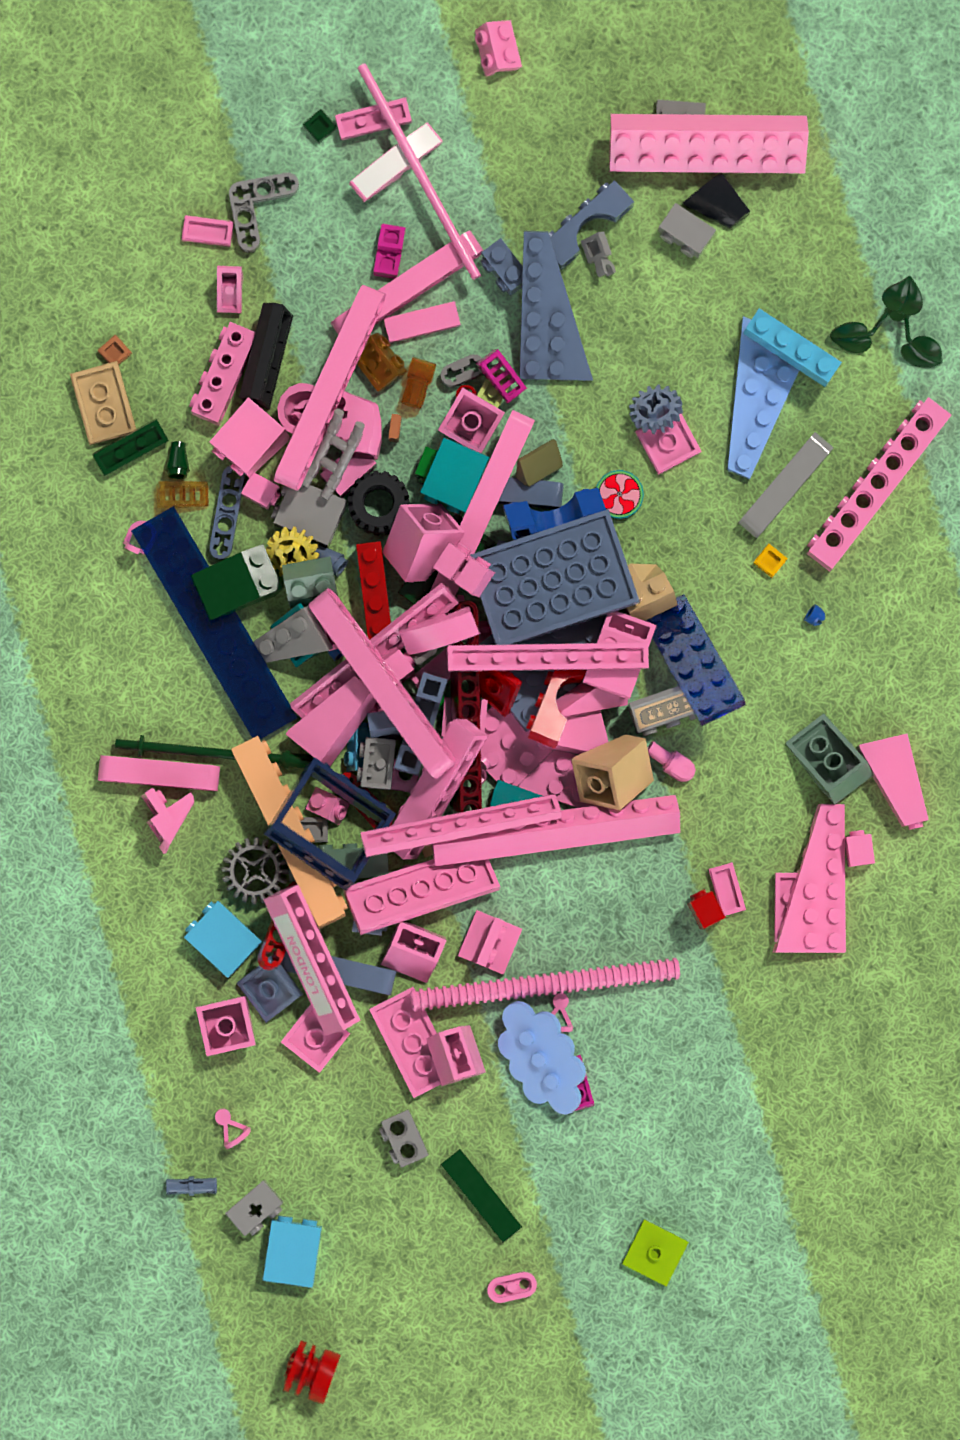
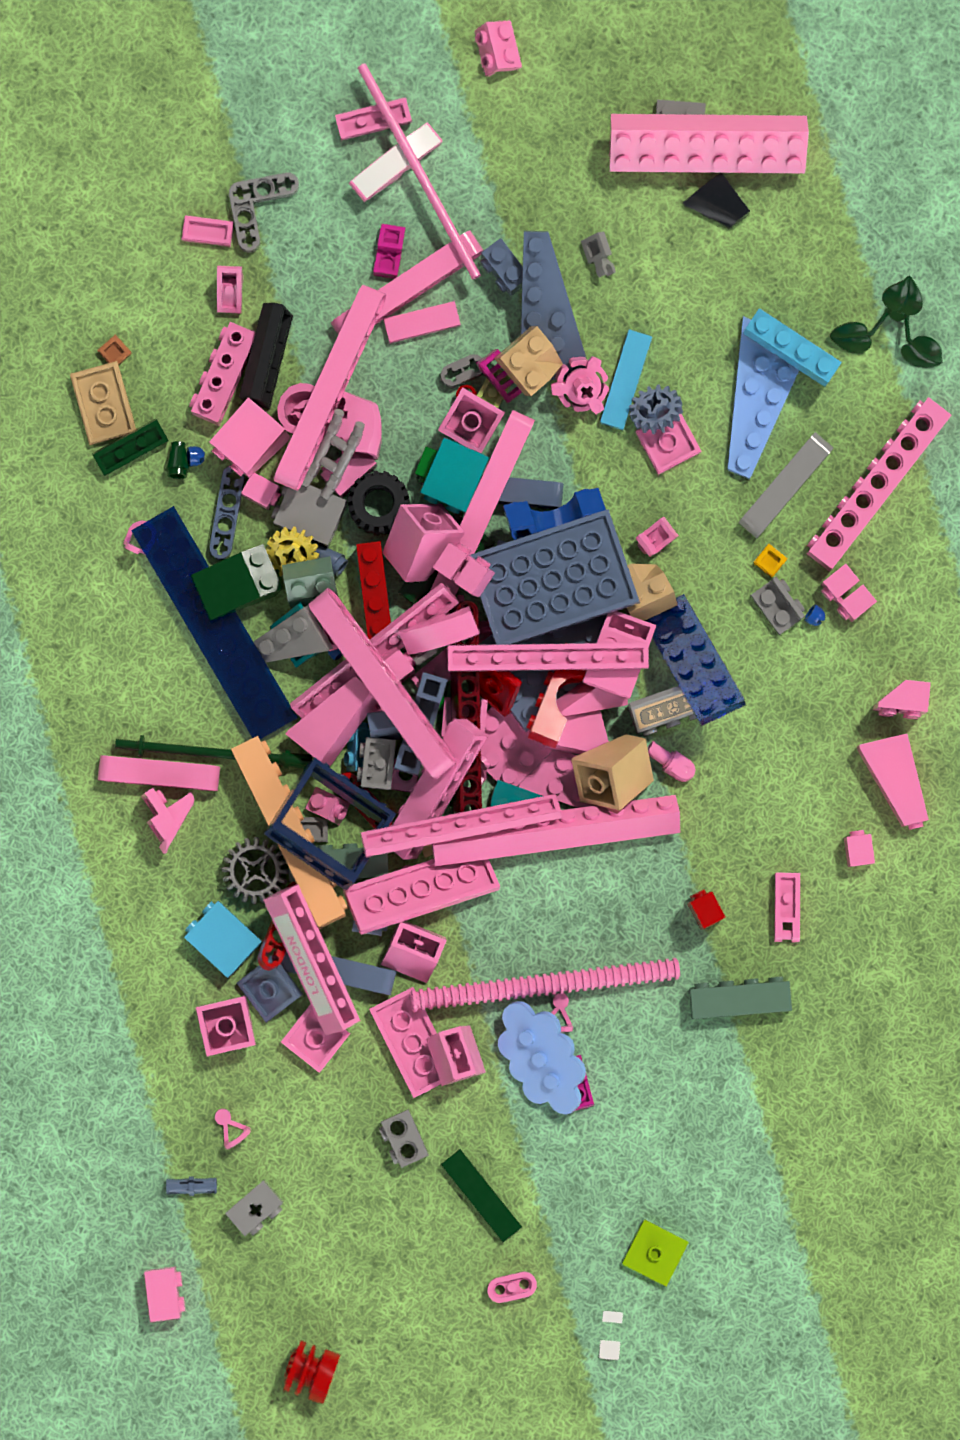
(163, 1293): none -> bright pink brick
(181, 485): clear orange slope -> none
(195, 456): none -> blue hinge
(292, 1252): medium azure brick -> none
(319, 126): dark green tile -> none
(380, 362): pearl gold bracket -> none
(395, 427): nougat tile -> none
(419, 377): clear orange piece -> none
(490, 942): bright pink bracket -> none
(530, 361): none -> tan slope
(539, 463): olive slope -> none
(585, 377): none -> bright pink piece
(609, 204): sand blue arch -> none
(610, 1349): none -> white sticker
(621, 493): tile -> none
(626, 379): none -> medium azure tile
(656, 537): none -> bright pink bracket
(686, 231): light grey brick -> none
(727, 889): bright pink tile -> none
(740, 999): none -> sand green brick
(778, 605): none -> light grey bracket
(817, 899): bright pink wing -> none
(829, 759): sand green slope -> none
(840, 583): none -> bright pink piece
(908, 698): none -> bright pink slope

